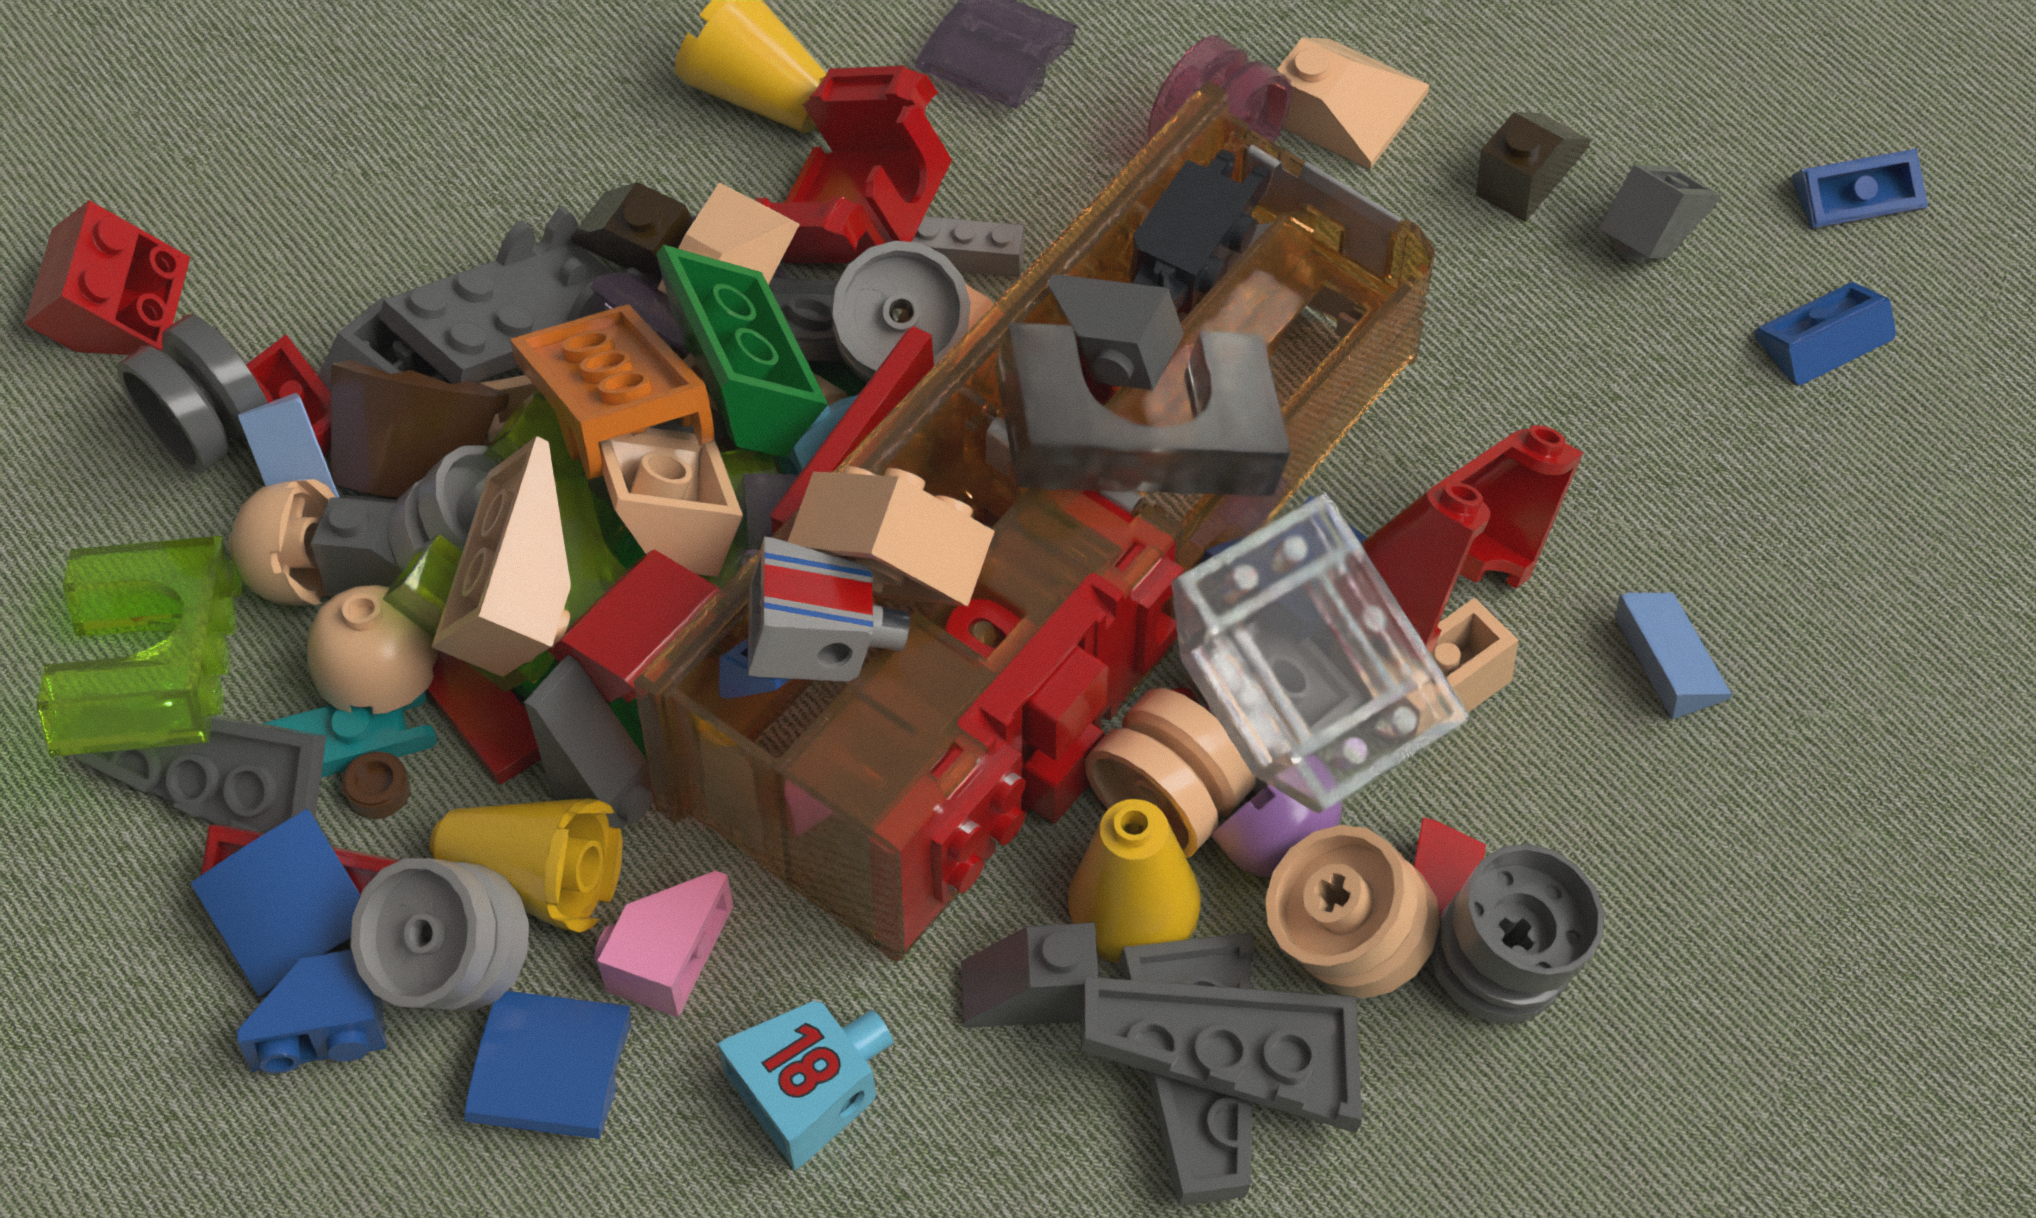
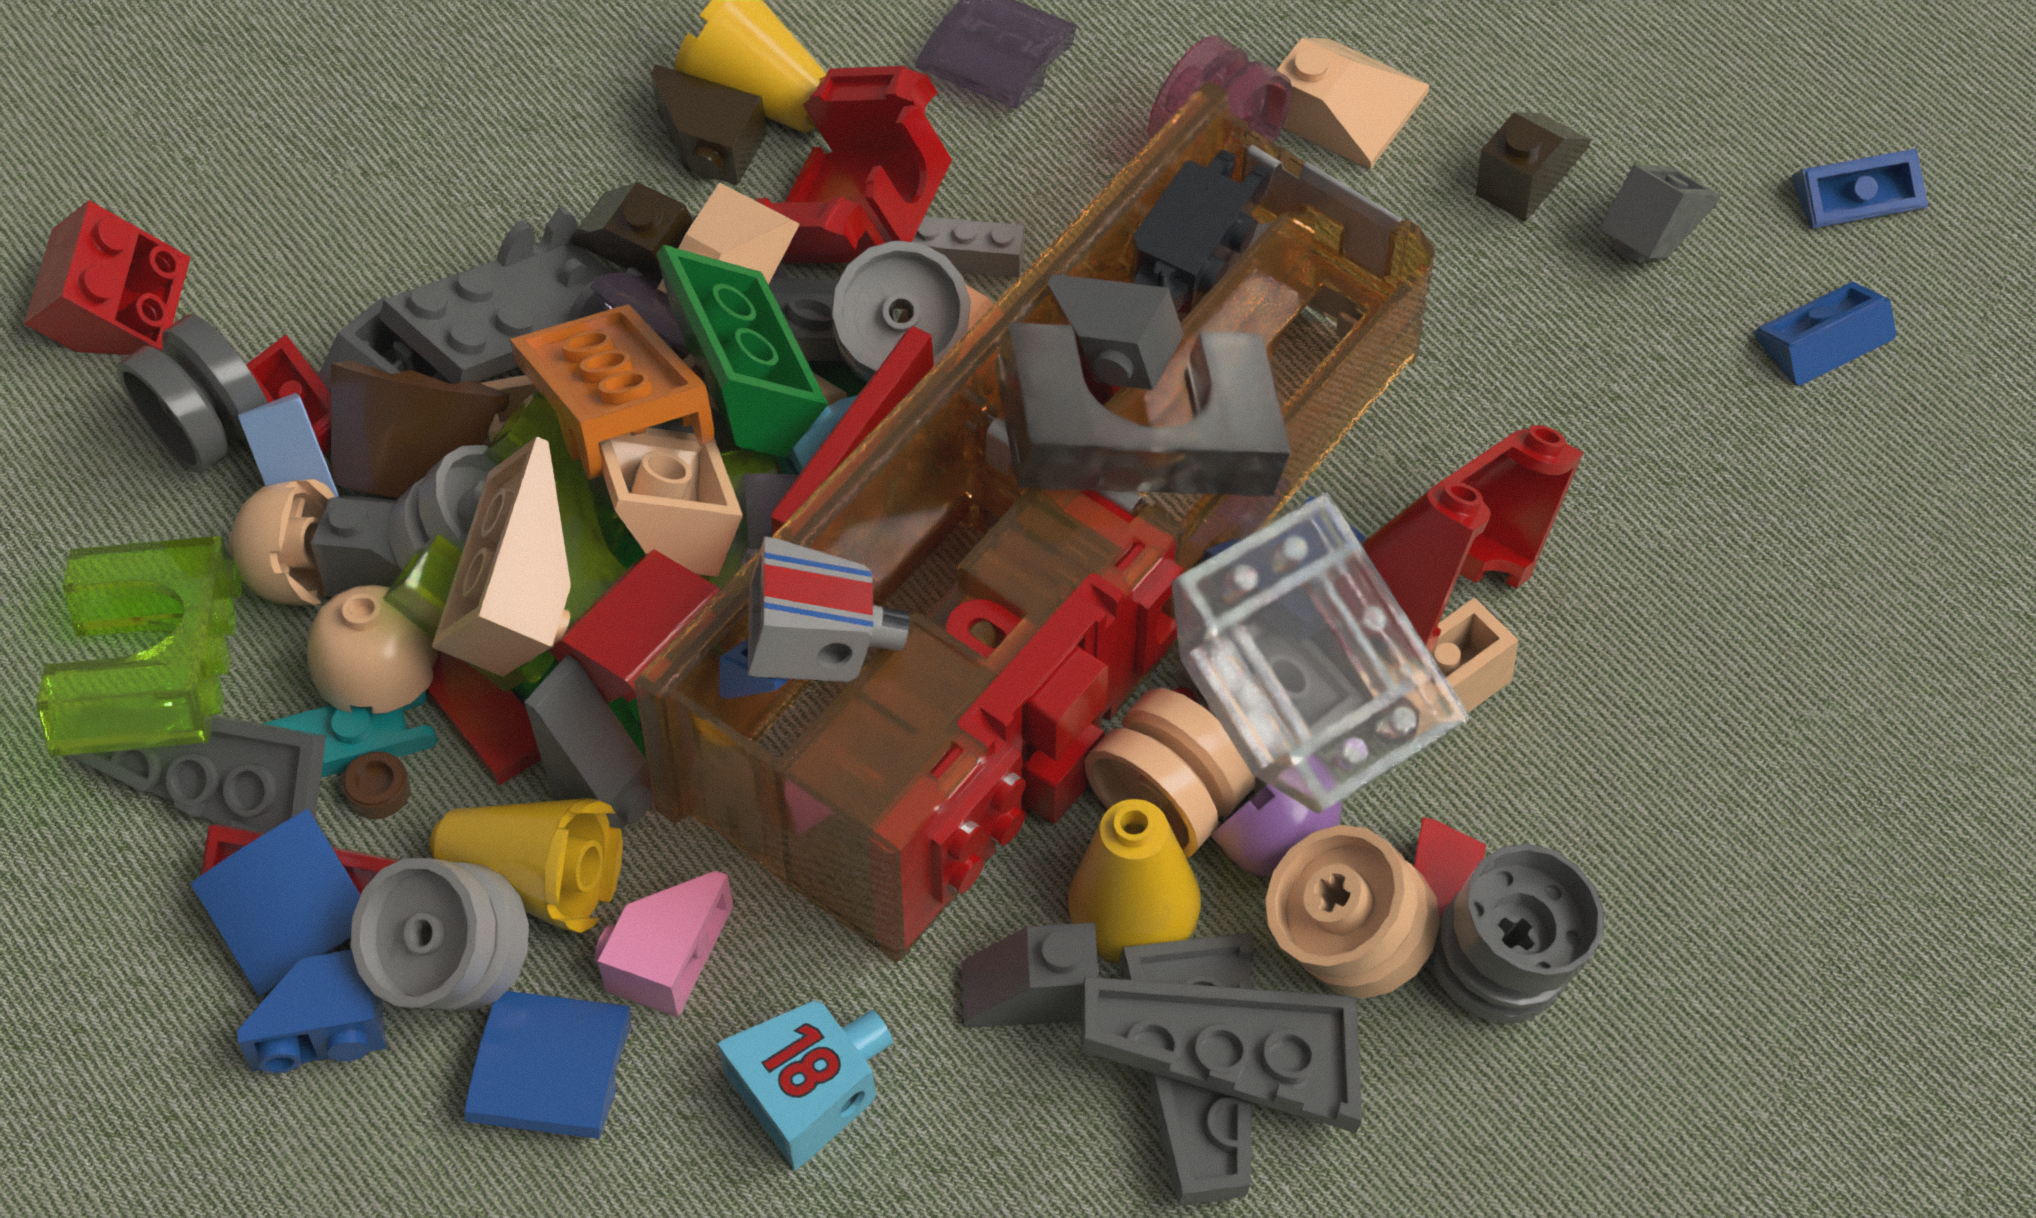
(709, 123): none -> dark brown slope
(908, 538): light nougat brick -> none
(1670, 652): medium blue slope -> none

